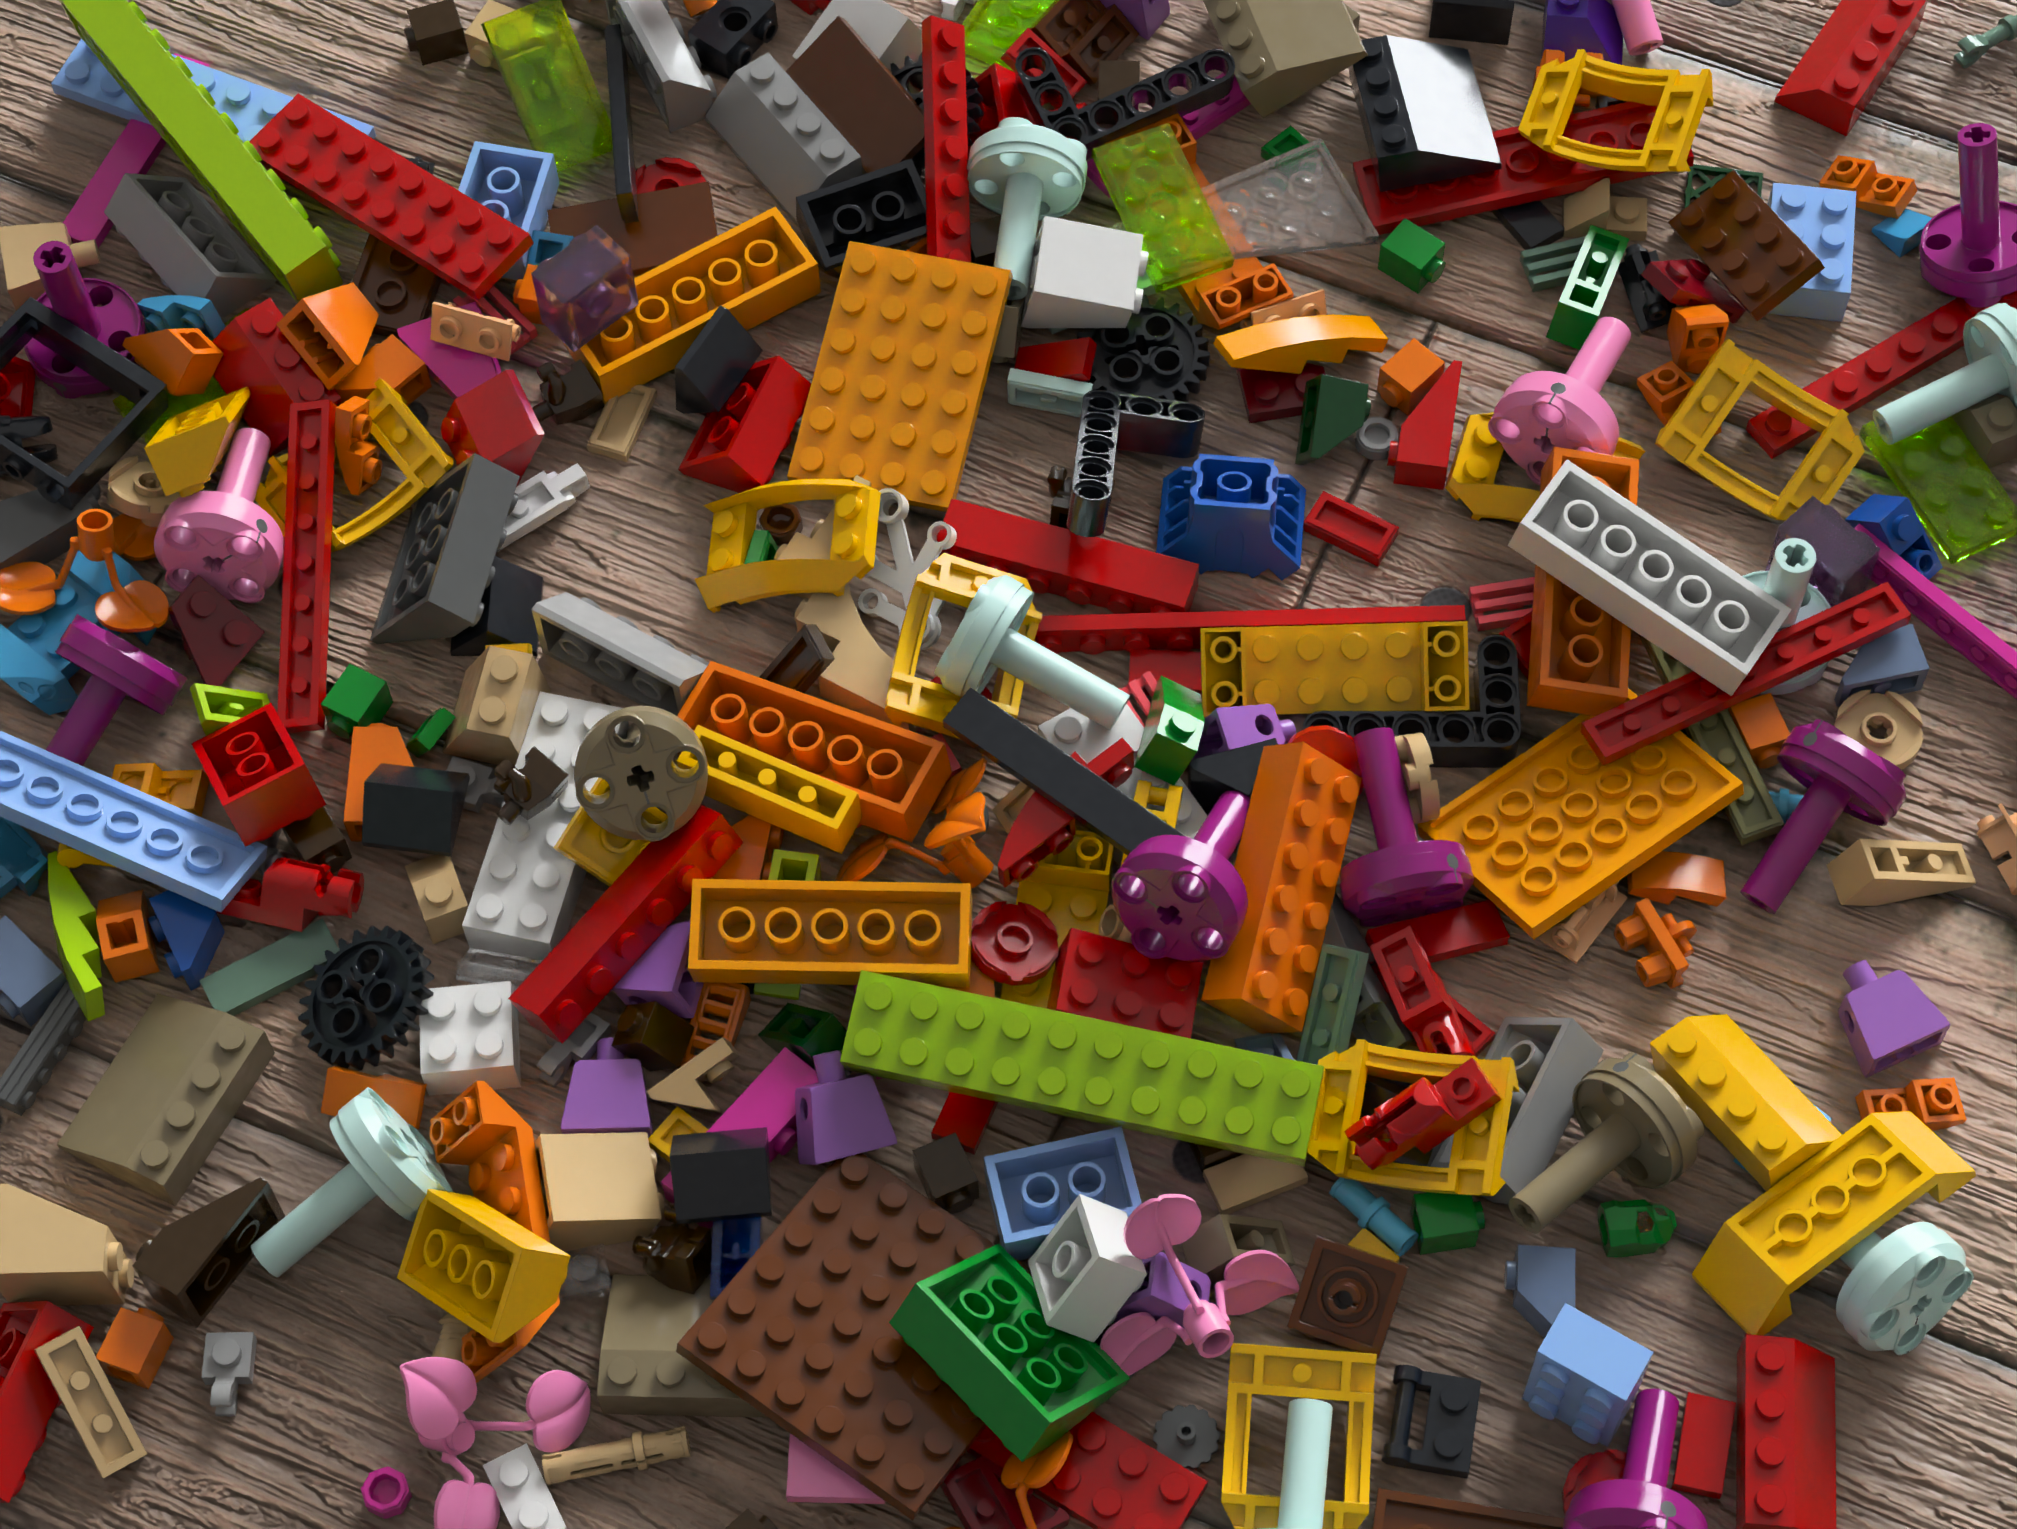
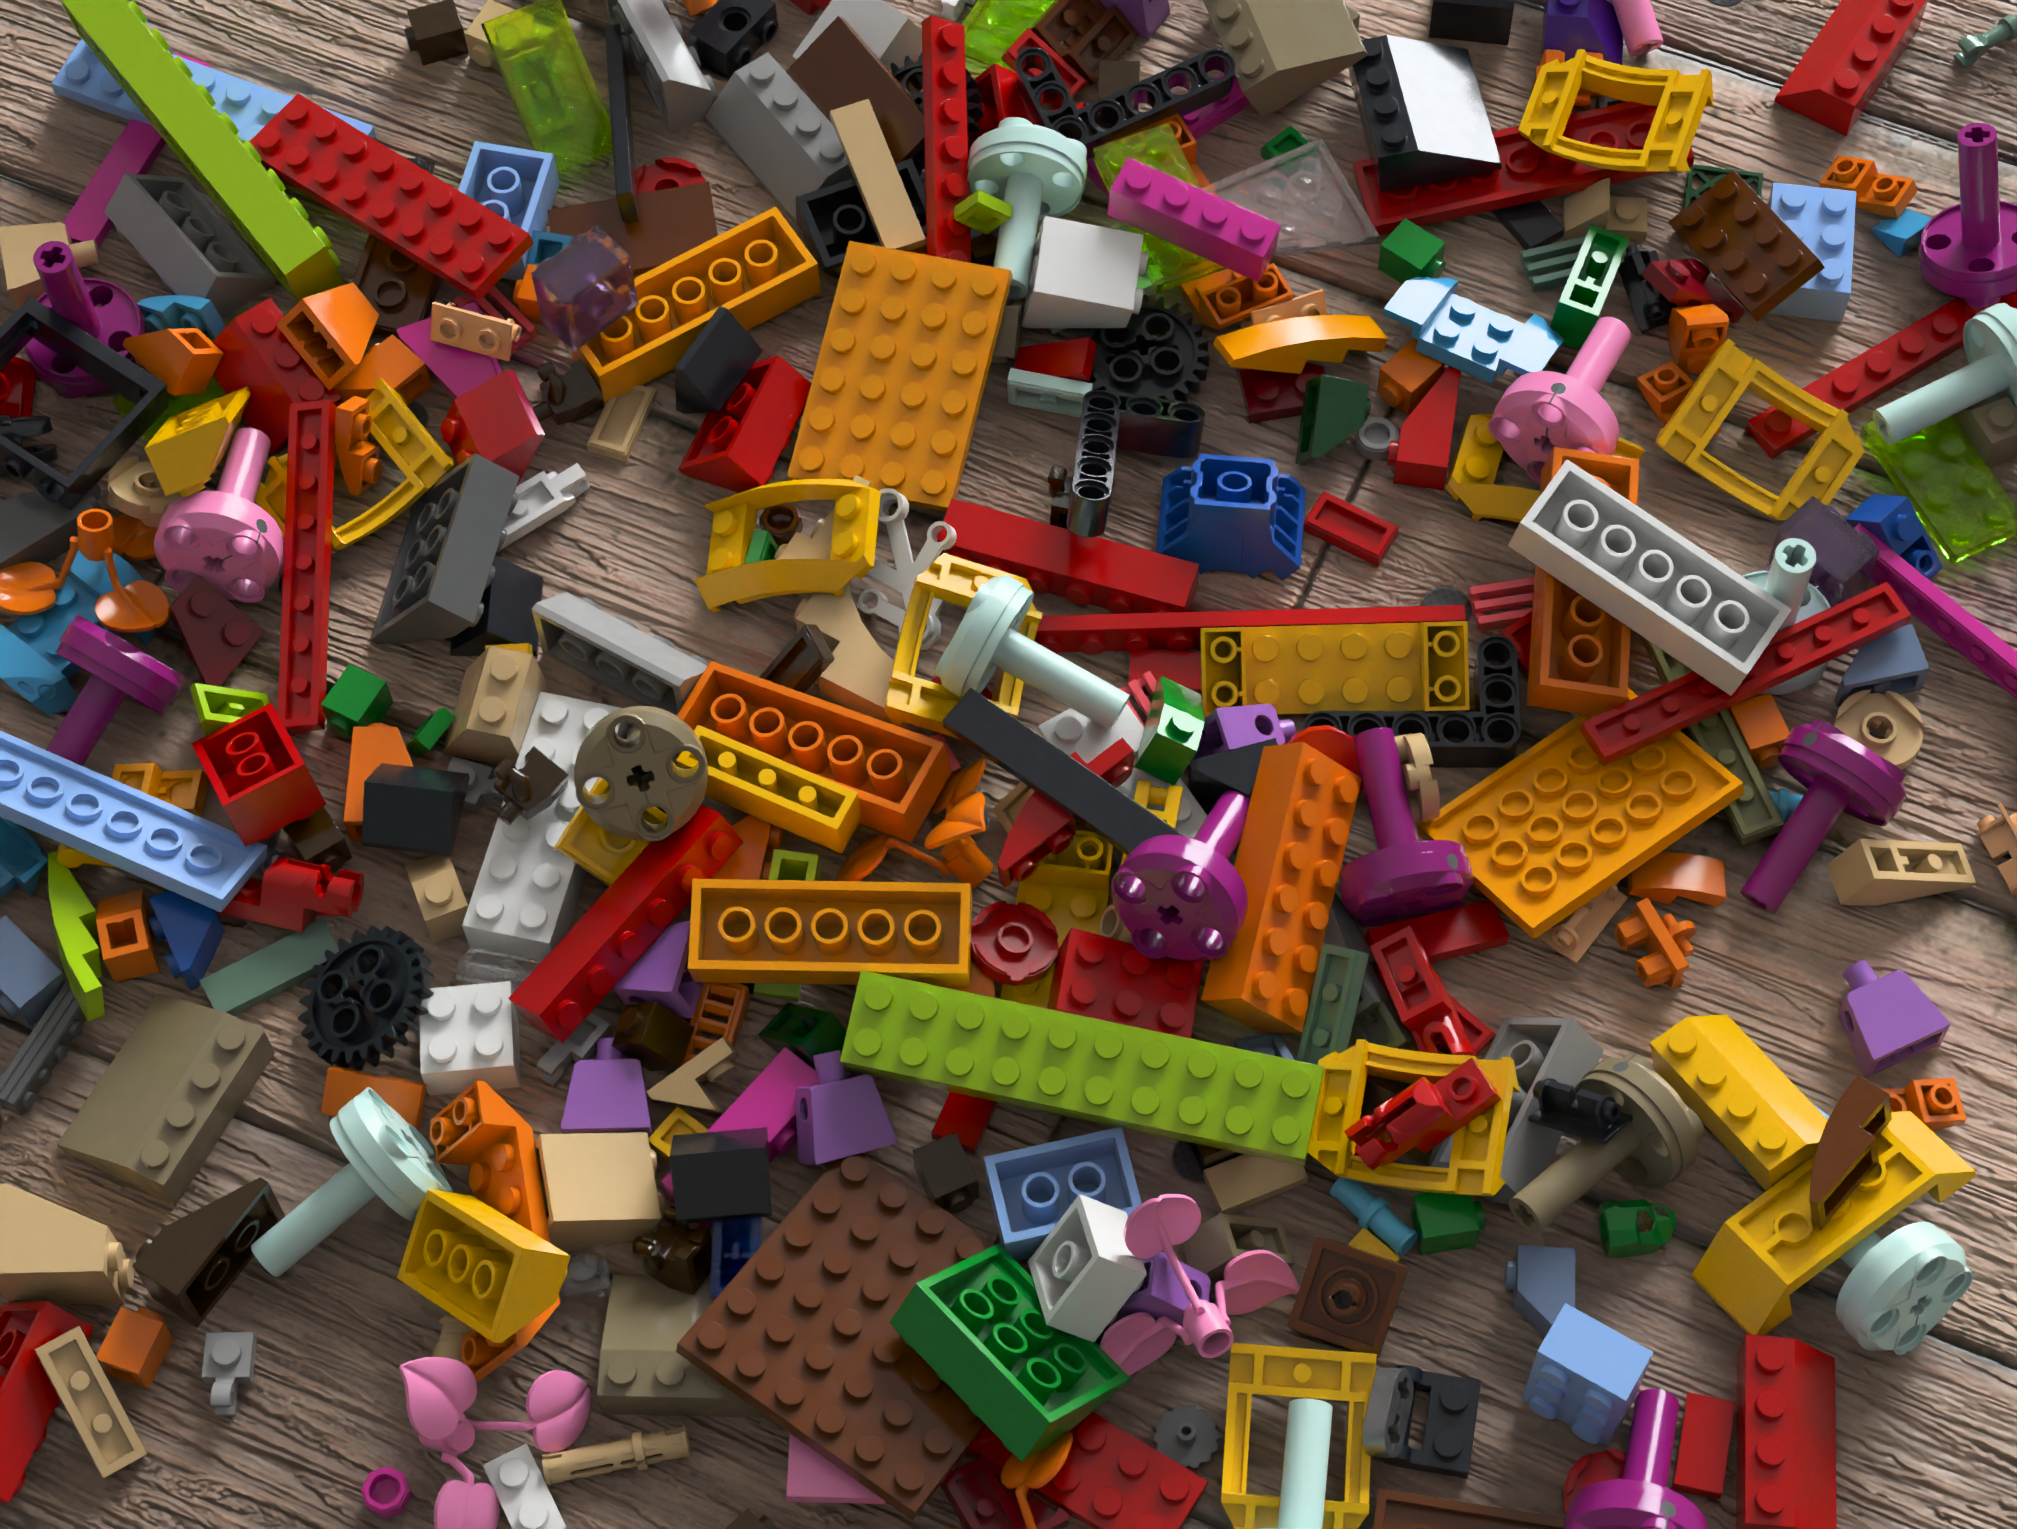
(877, 176): none -> tan tile
(982, 212): none -> lime tile
(1193, 219): none -> dark pink brick
(1387, 1412): none -> flat silver beam
(1470, 334): none -> piece
(1583, 1115): none -> black hinge
(1847, 1147): none -> reddish brown slope

